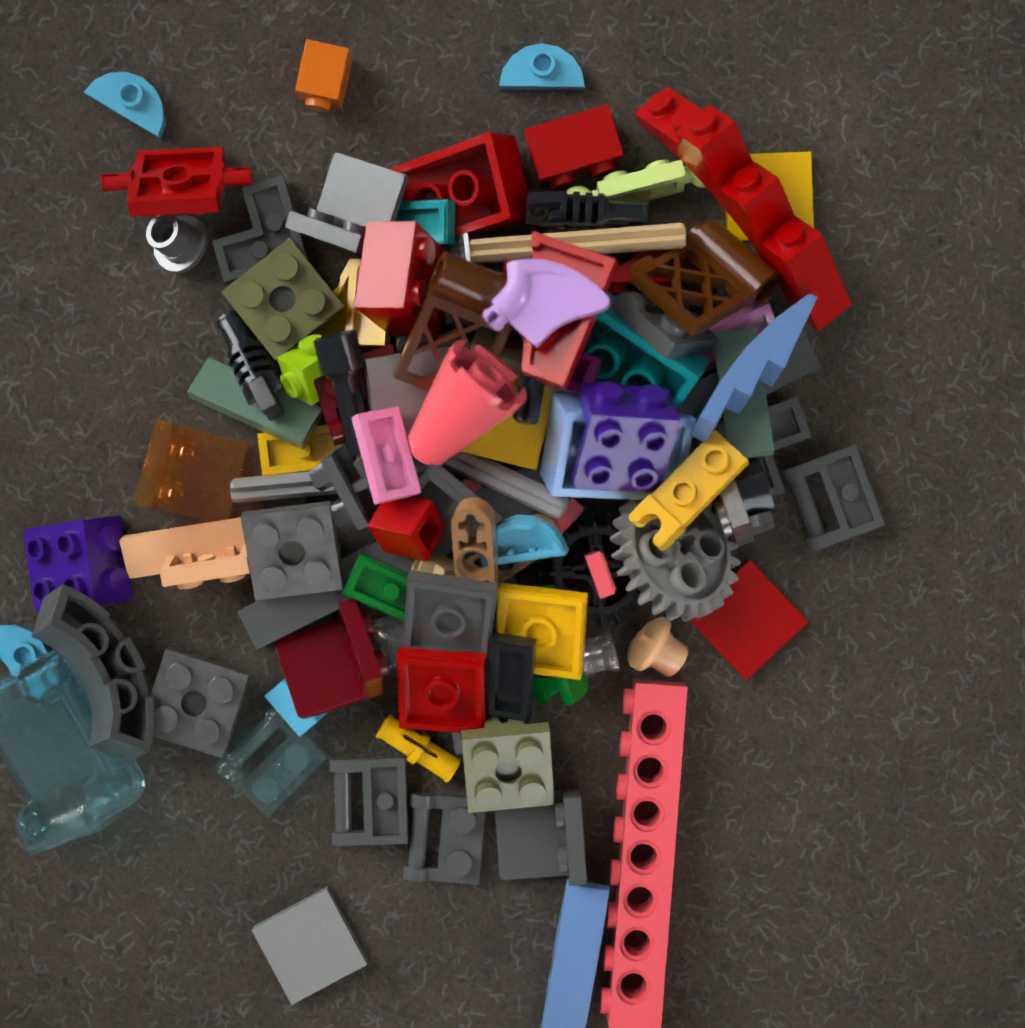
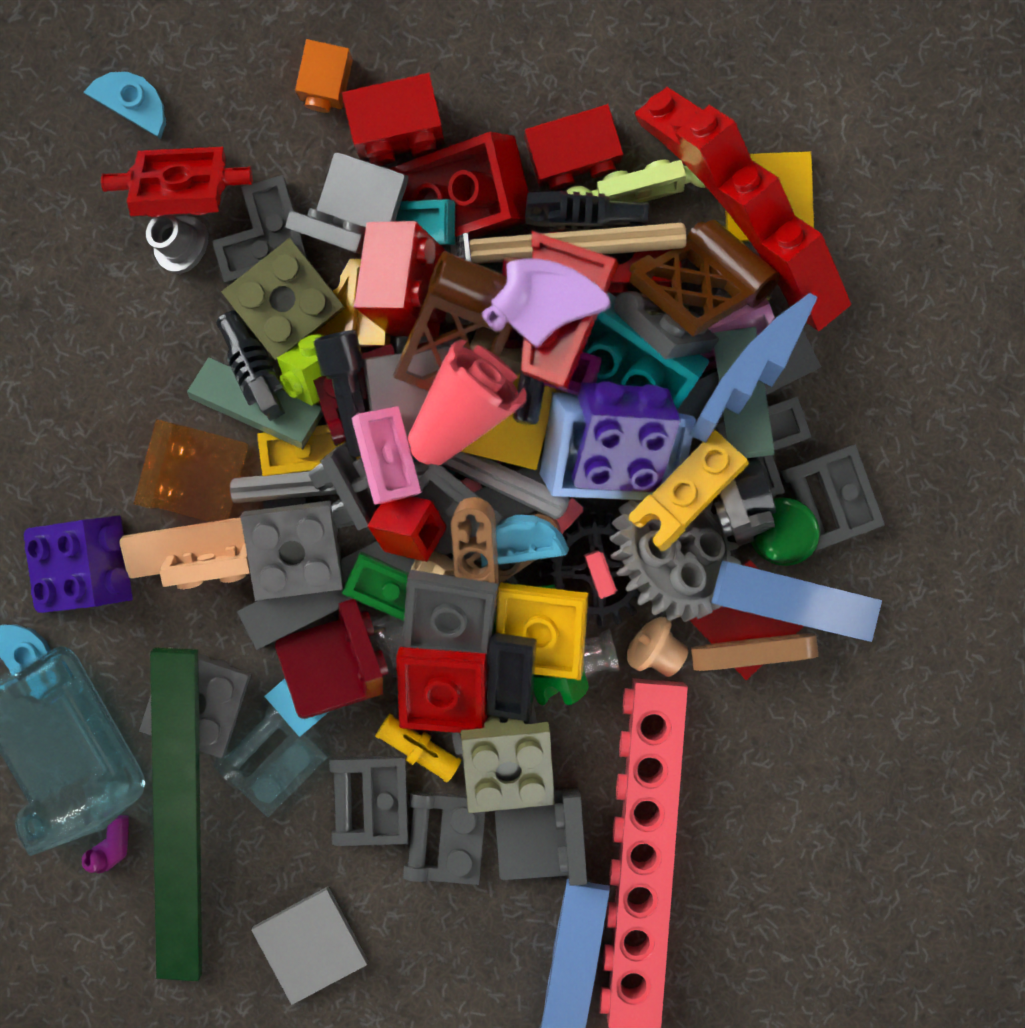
(106, 666): dark grey brick -> none
(110, 850): none -> magenta arm
(176, 812): none -> dark green tile
(394, 119): none -> red brick
(542, 68): medium azure plate -> none
(754, 652): none -> medium nougat beam
(793, 536): none -> green hat
(796, 601): none -> medium blue slope

